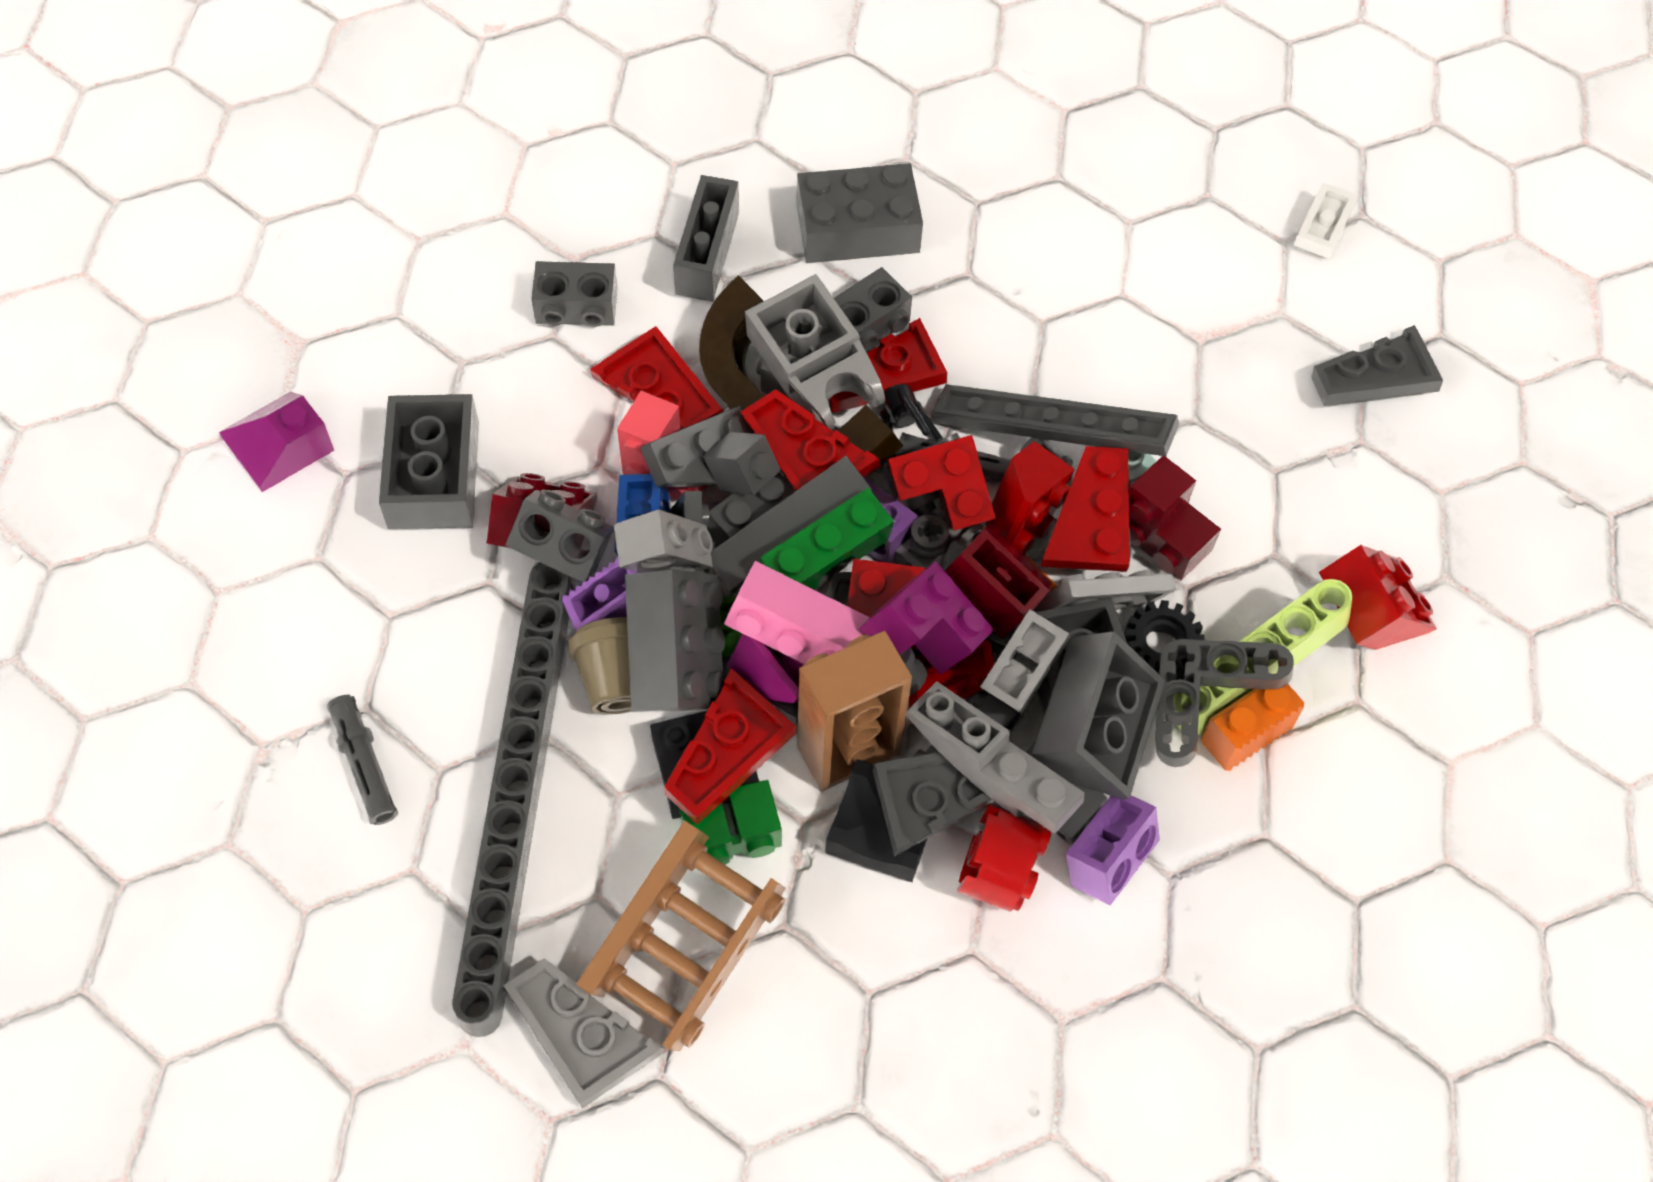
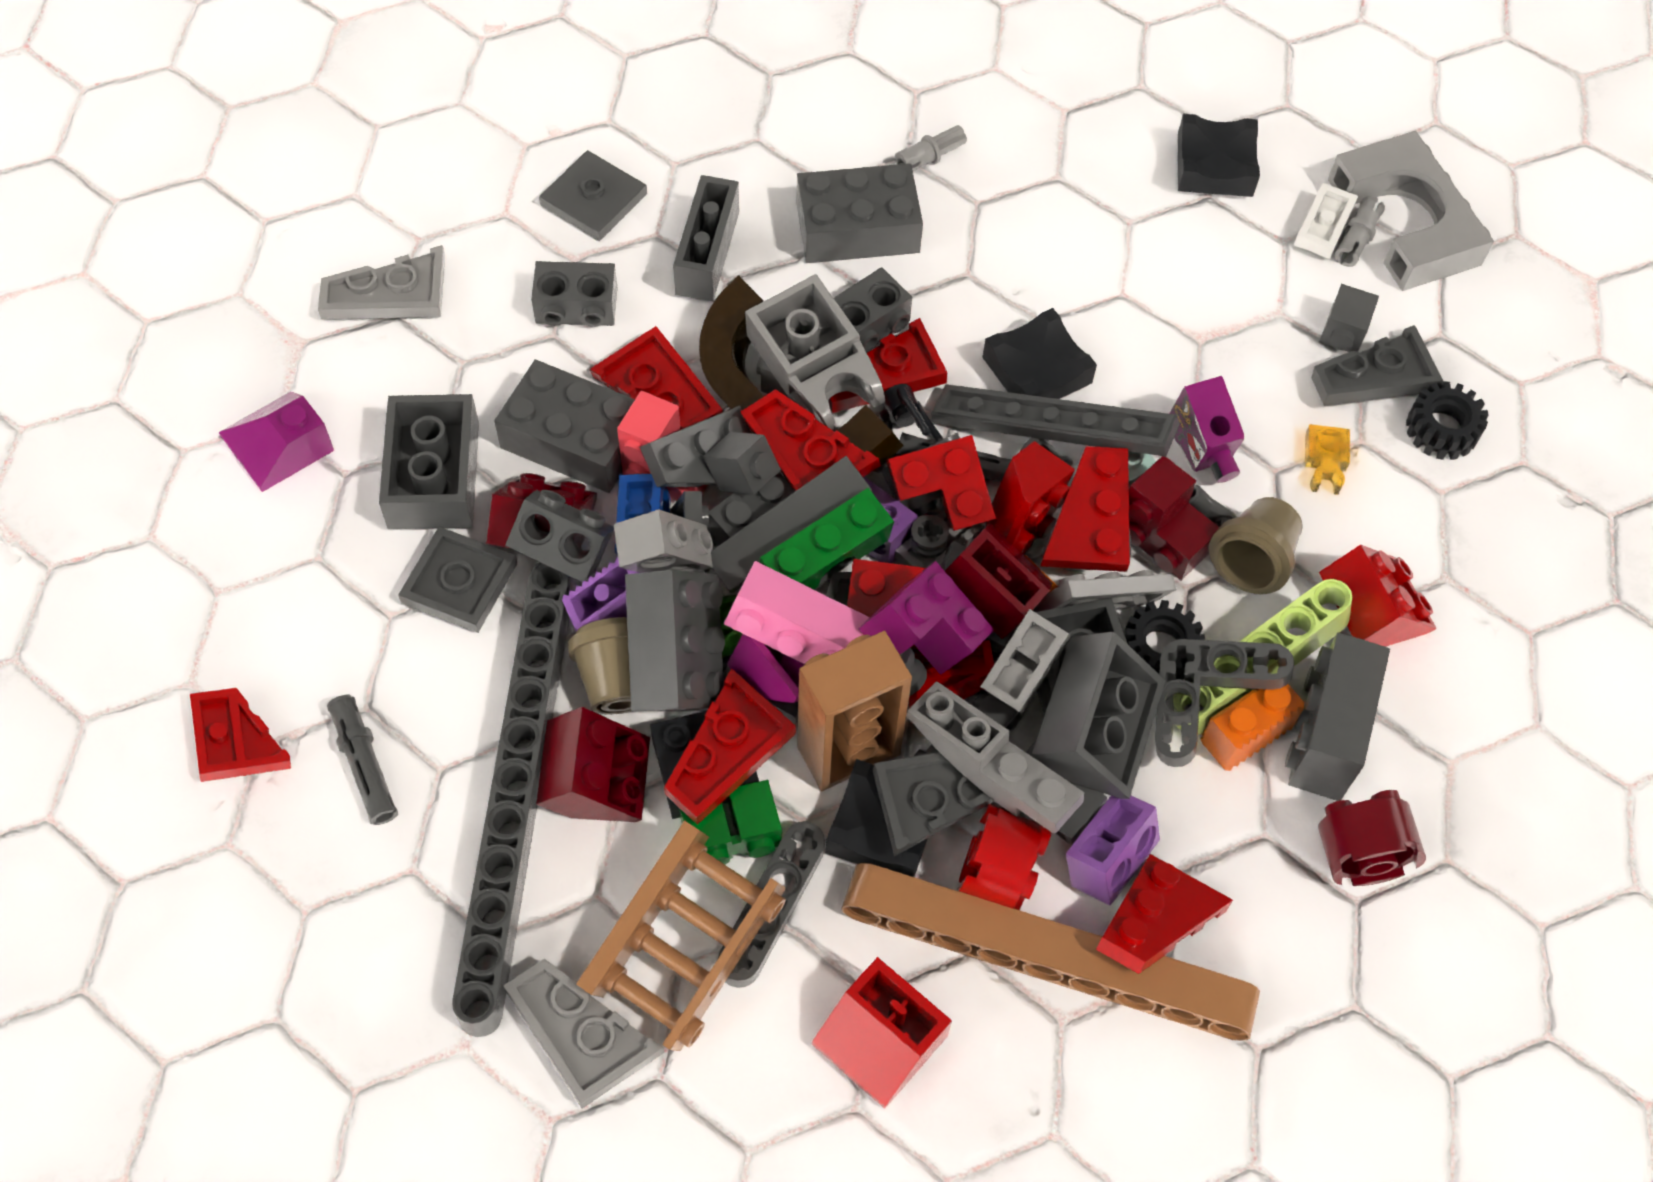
(232, 738): none -> red wing
(392, 291): none -> light grey wing
(458, 579): none -> dark grey plate
(565, 425): none -> dark grey brick
(593, 195): none -> dark grey plate
(593, 768): none -> dark red slope
(809, 860): none -> dark grey beam
(882, 1032): none -> slope
(932, 148): none -> light grey axle
(1039, 359): none -> black brick
(1048, 951): none -> medium nougat beam
(1158, 914): none -> red wing
(1208, 428): none -> magenta torso
(1209, 507): none -> dark grey arm
(1217, 156): none -> black brick
(1258, 546): none -> dark tan piece
(1329, 453): none -> clear yellow plate
(1337, 716): none -> dark grey brick
(1349, 318): none -> dark grey brick
(1359, 231): none -> light grey pin
(1370, 839): none -> dark red brick
(1410, 170): none -> light grey arch
(1455, 404): none -> black tyre

